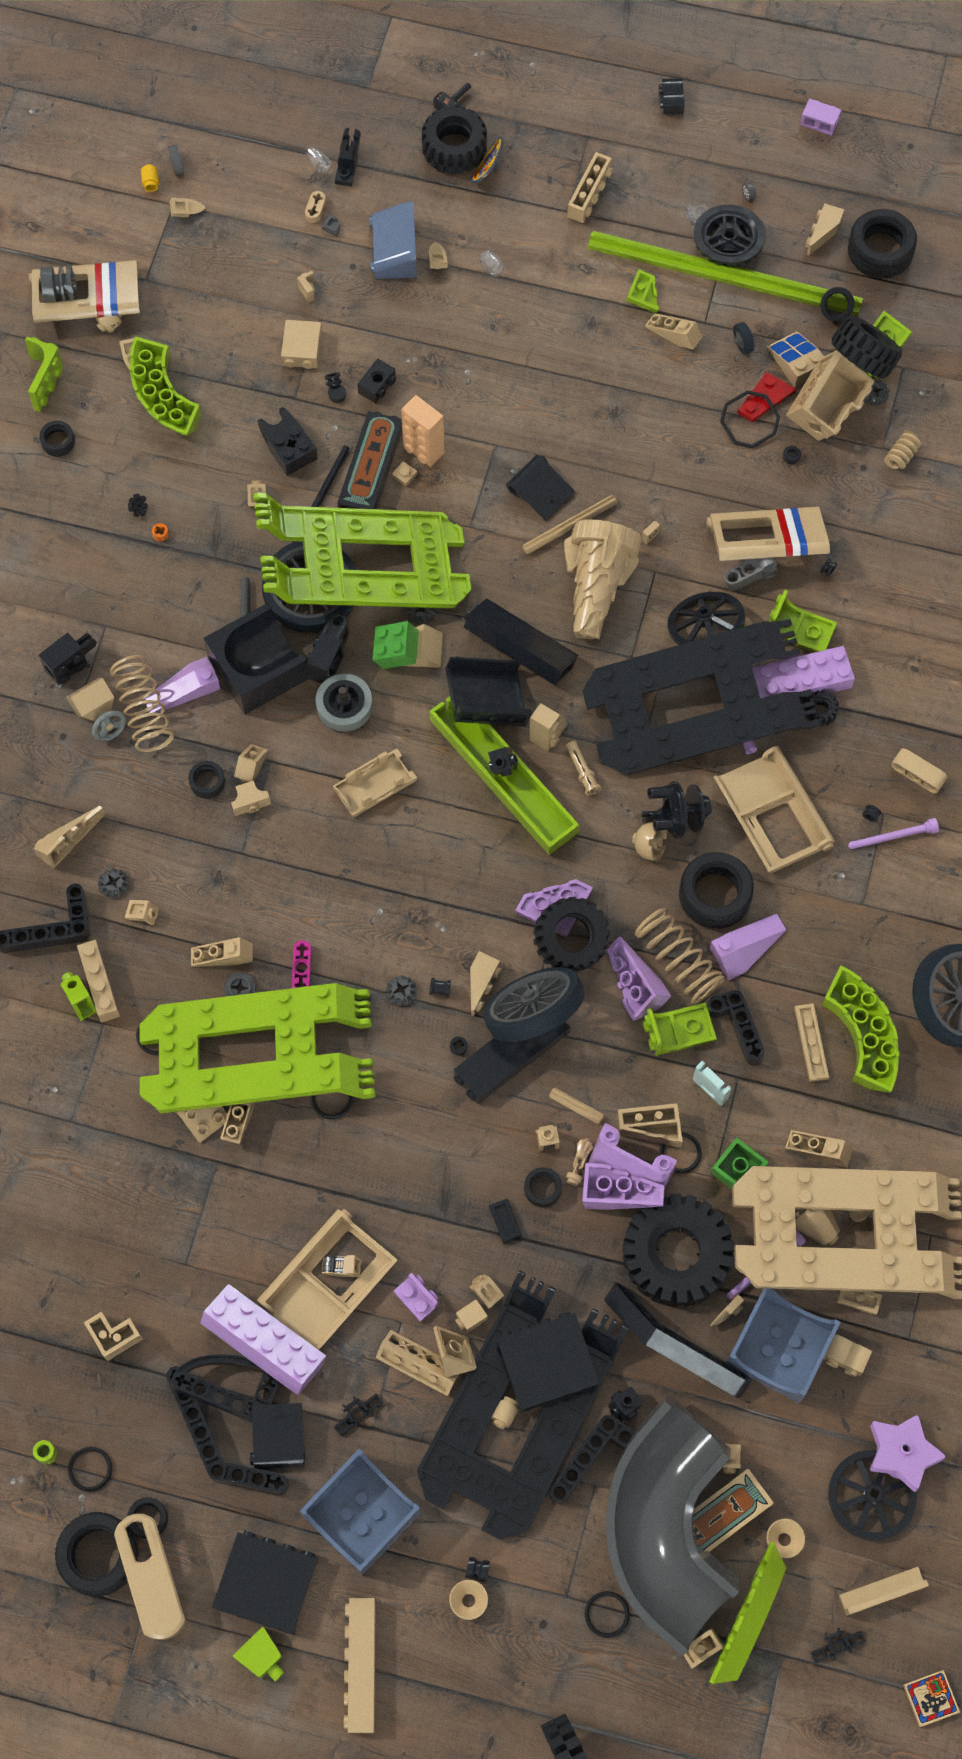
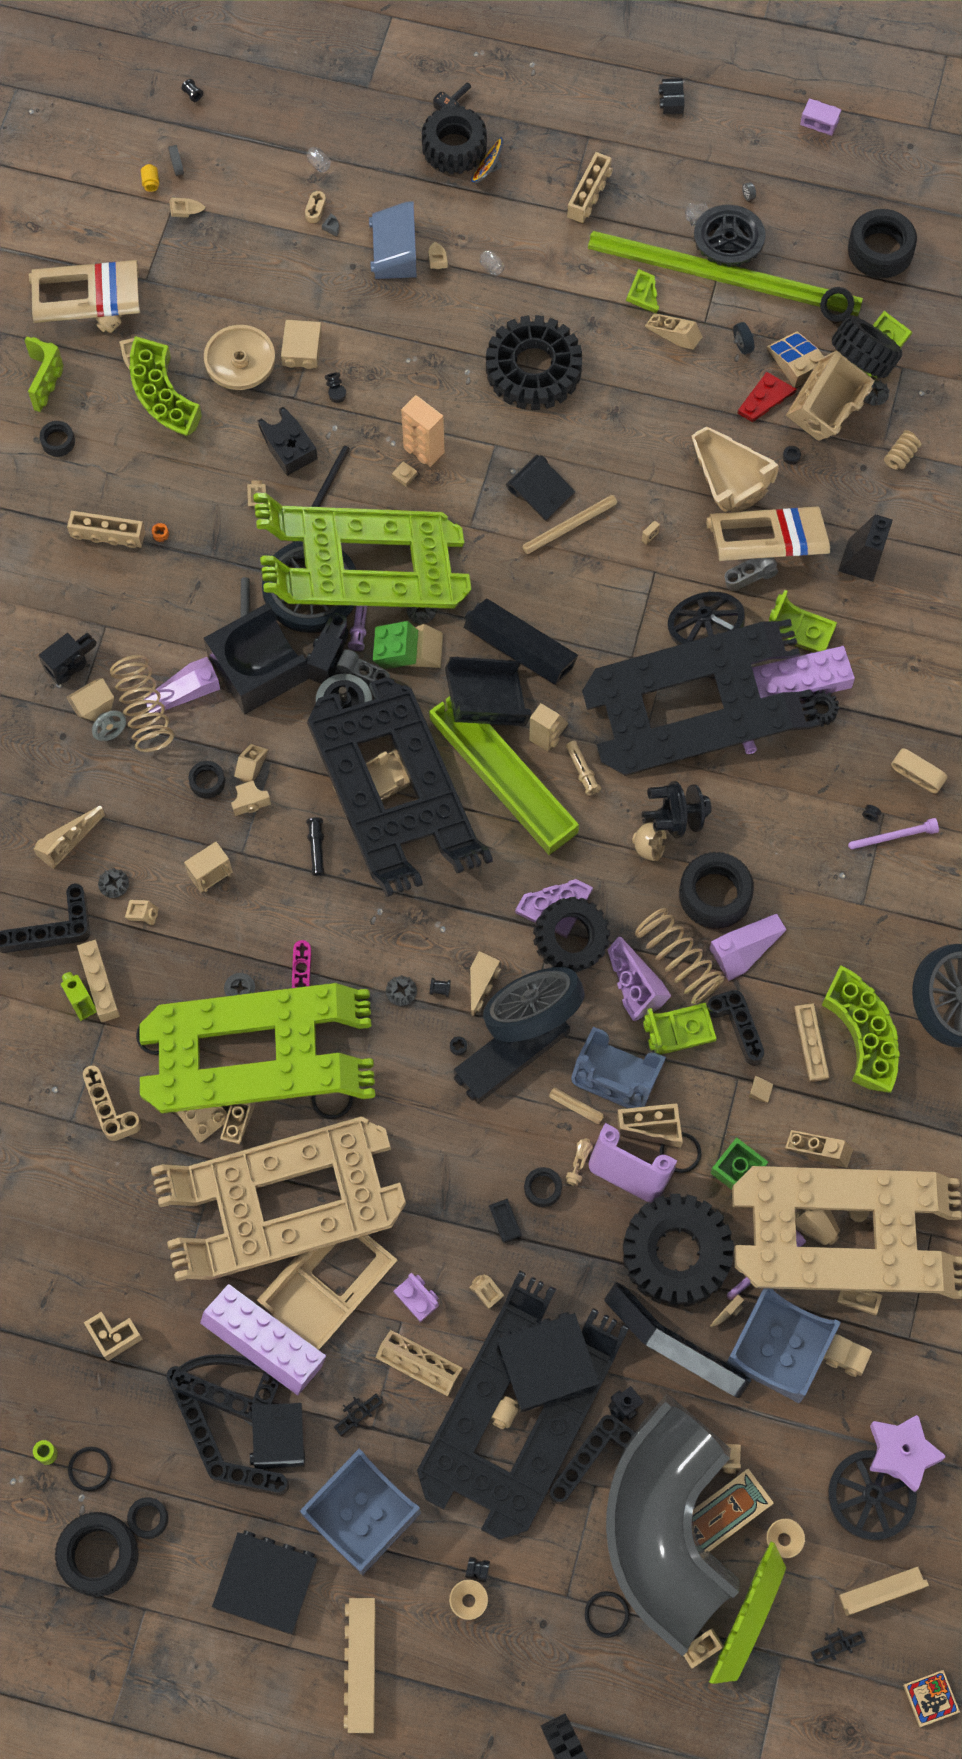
(58, 284): dark grey wheel -> none
(105, 1102): none -> tan beam
(106, 529): none -> tan brick
(137, 505): black plant -> none
(151, 1582): tan piece -> none
(192, 90): none -> black bush
(208, 867): none -> tan container
(222, 953): tan slope -> none
(234, 1181): none -> tan bracket
(239, 357): none -> tan dish
(261, 1655): lime torso -> none
(305, 285): tan bracket -> none
(316, 837): none -> black pin
(341, 1266): tan leg -> none
(347, 158): black plate -> none
(351, 664): none -> dark grey piece
(358, 631): none -> lavender pin
(371, 462): brick -> none
(377, 372): black brick -> none
(381, 830): none -> black bracket
(454, 1352): tan slope -> none
(471, 1316): tan brick -> none
(503, 761): black brick -> none
(529, 387): none -> black tyre
(547, 1136): tan window -> none
(603, 559): tan cone -> none
(615, 1072): none -> sand blue windscreen
(616, 1189): lavender wedge -> none
(711, 1083): light aqua container -> none
(732, 470): none -> tan cone
(760, 441): black piece -> none
(761, 1090): none -> tan slope
(767, 785): tan piece -> none
(827, 226): tan slope -> none
(828, 567): black bush -> none
(866, 548): none -> black slope

